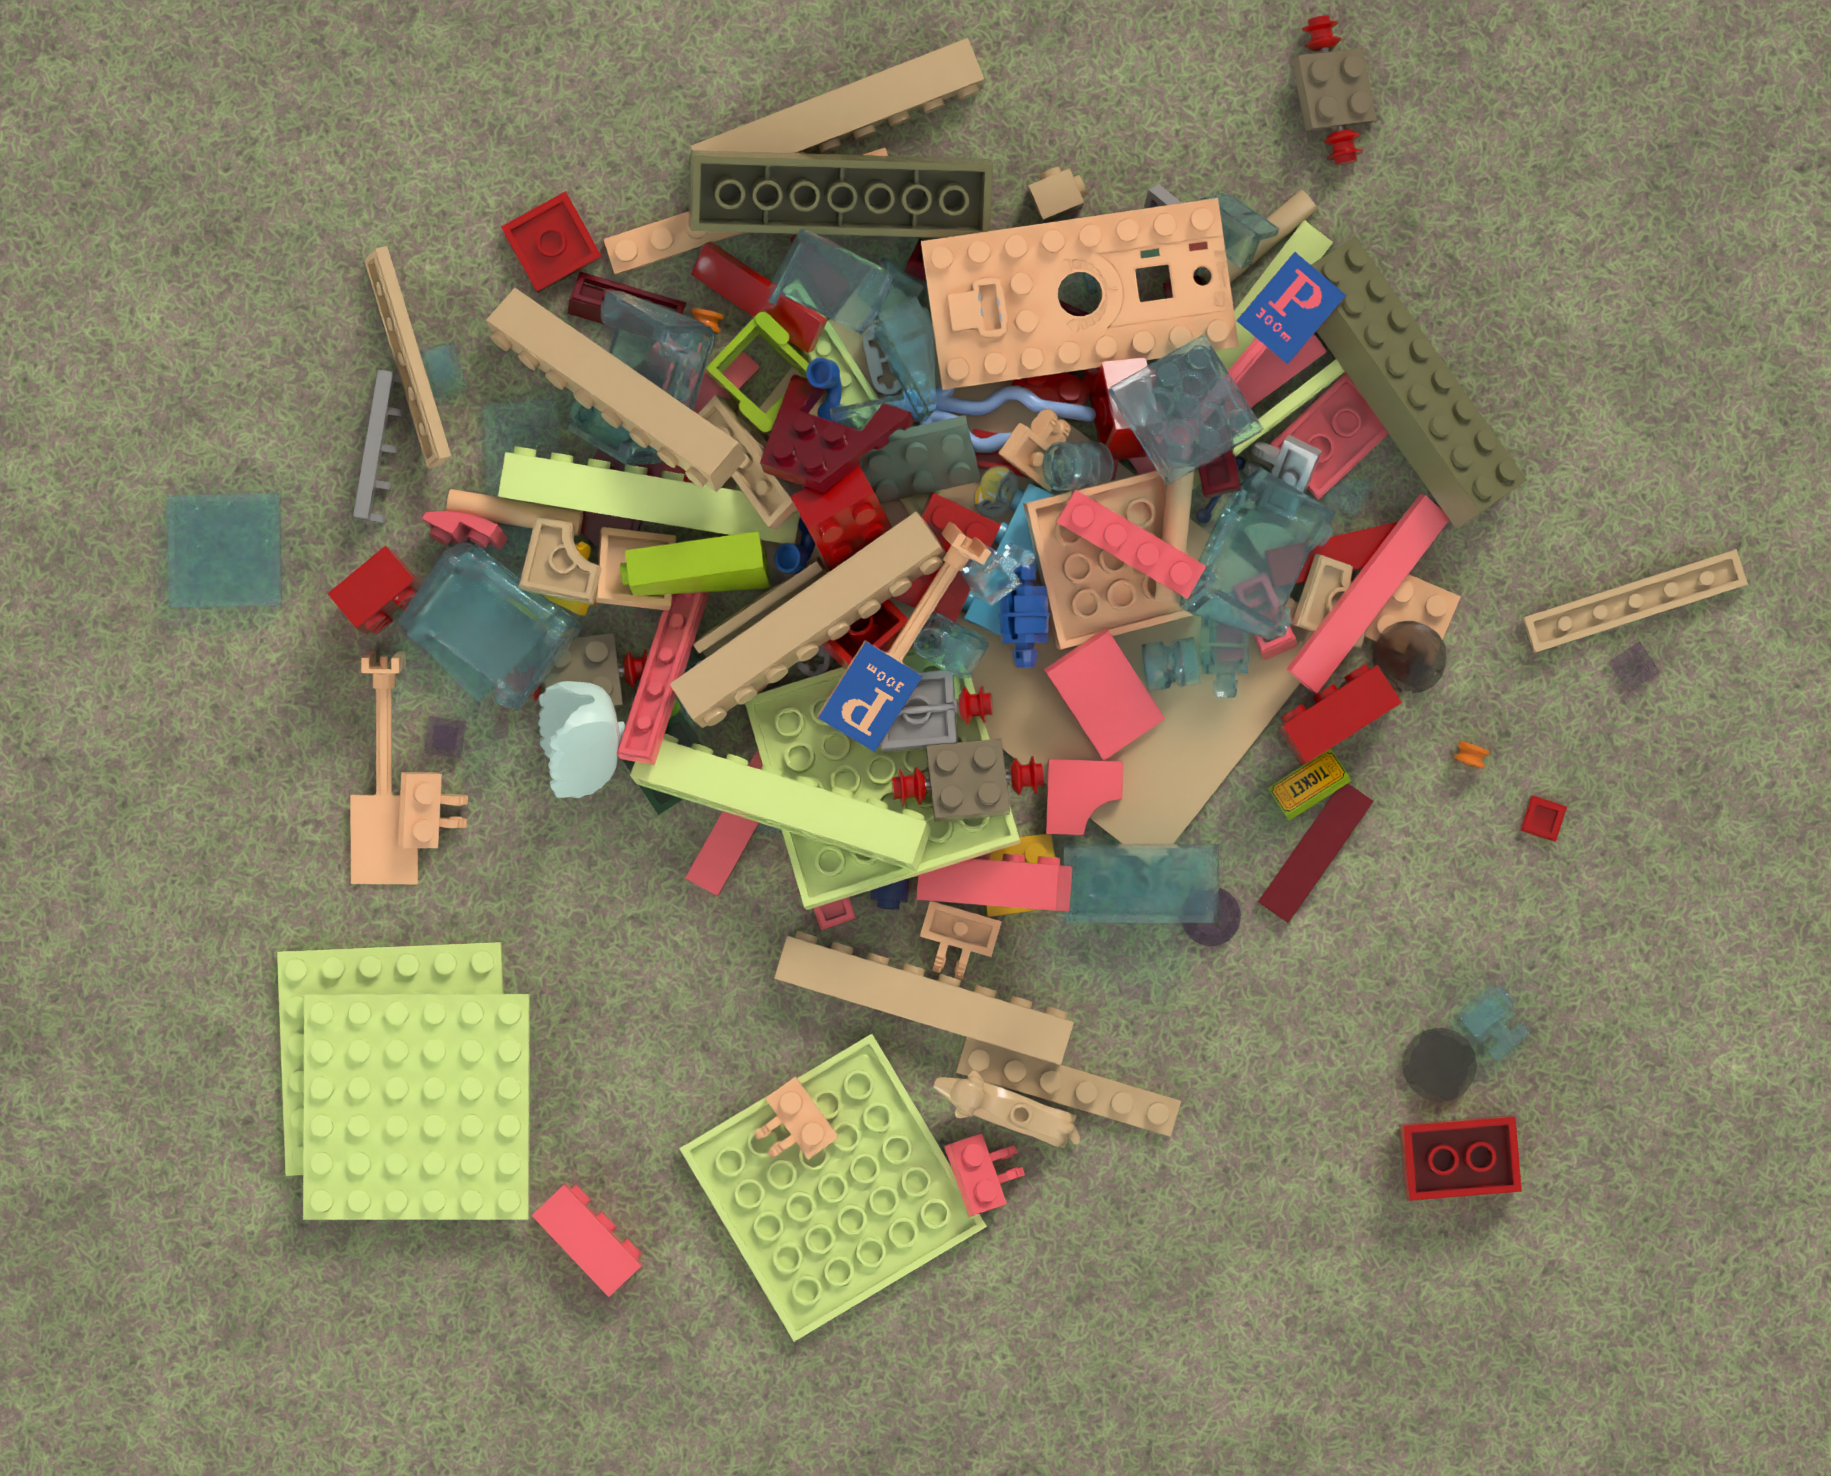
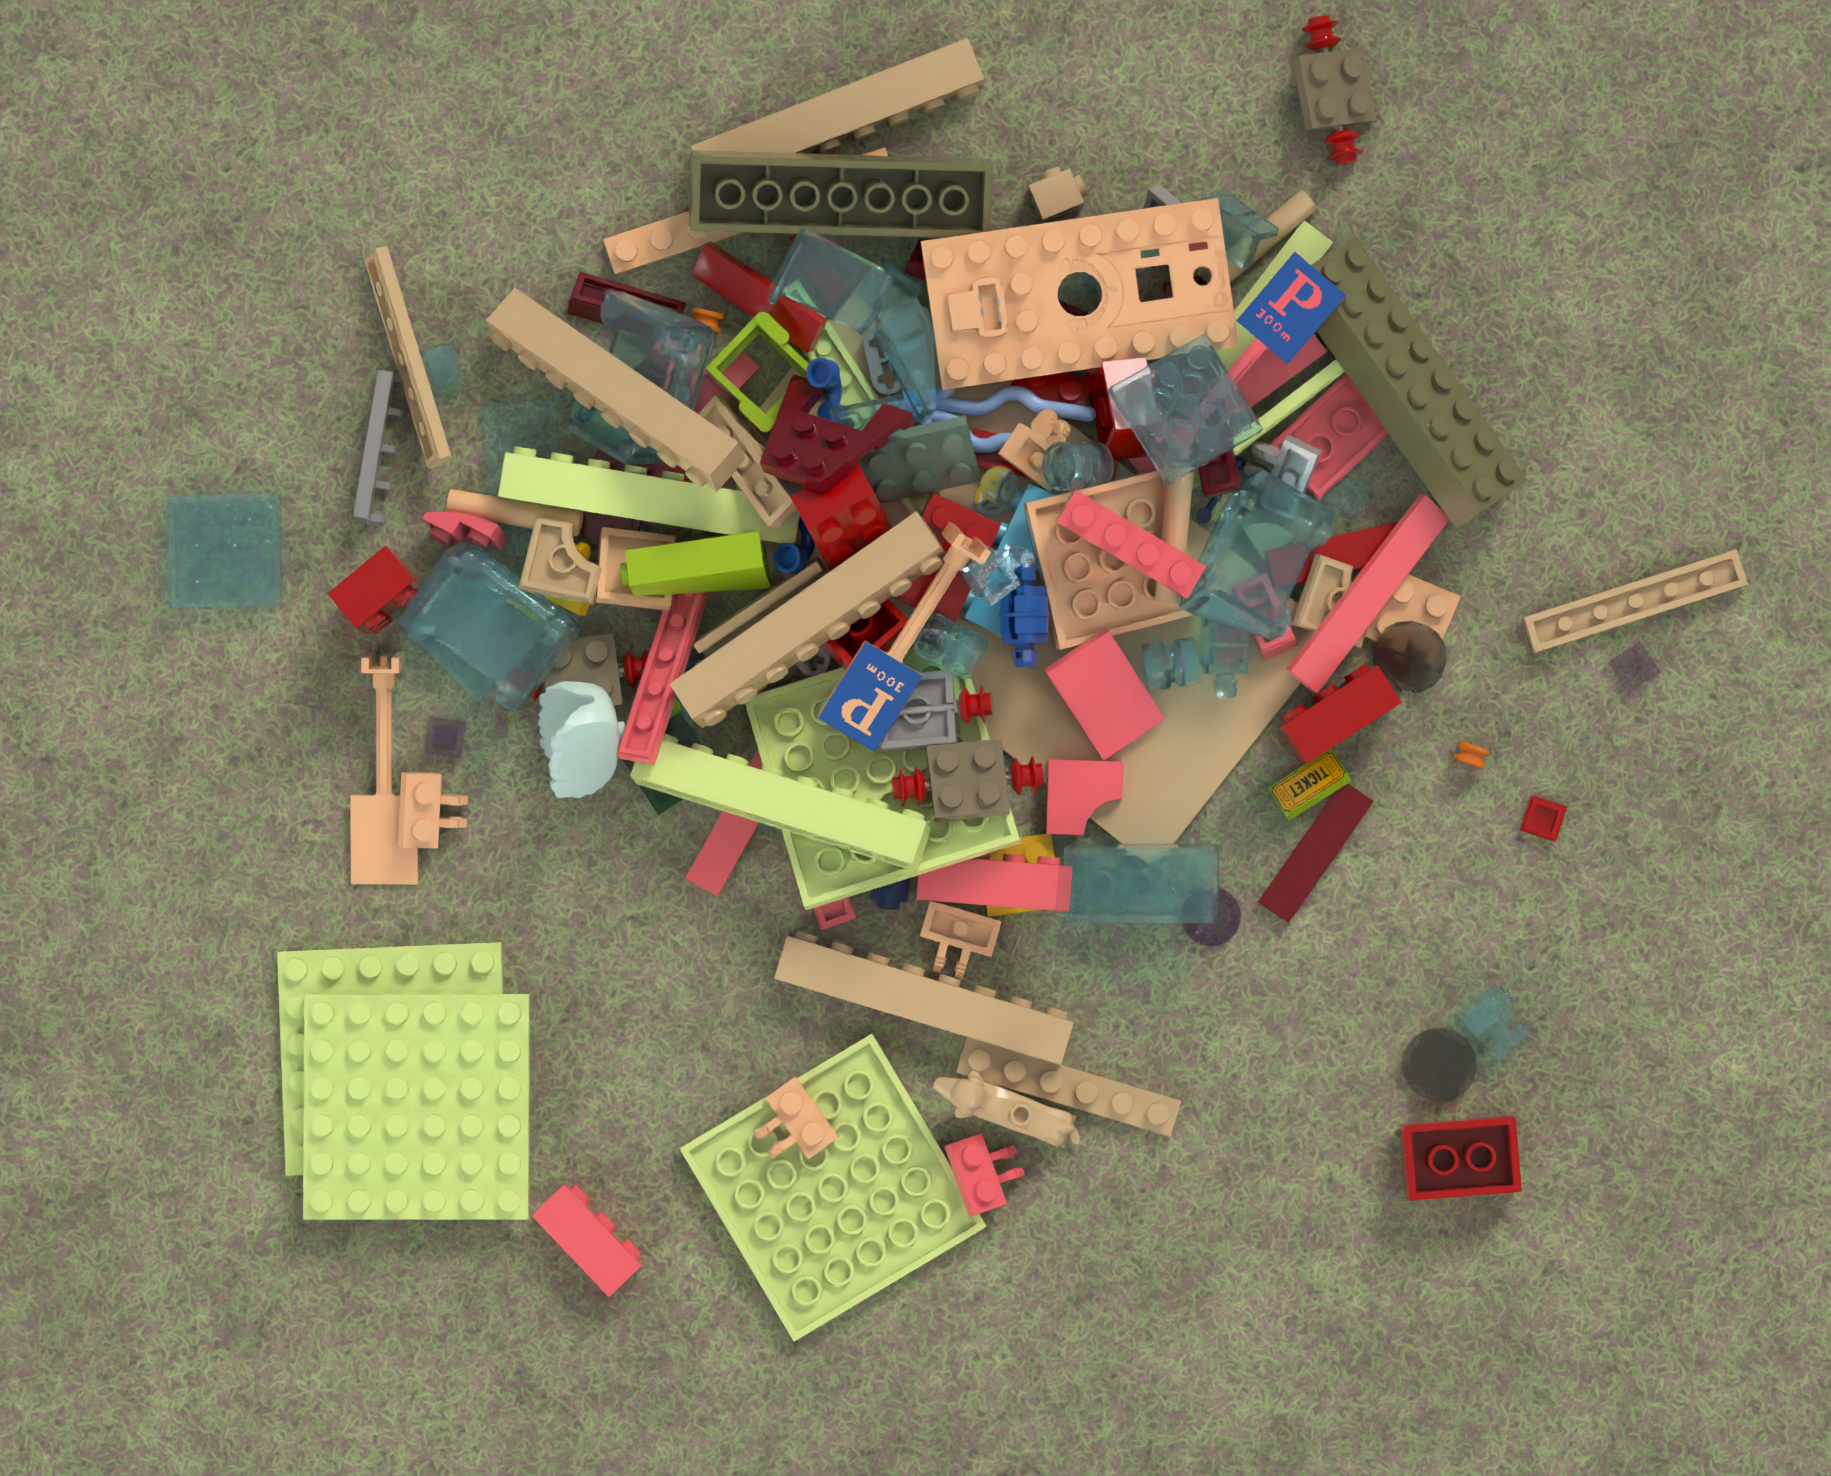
(551, 242): red plate -> none

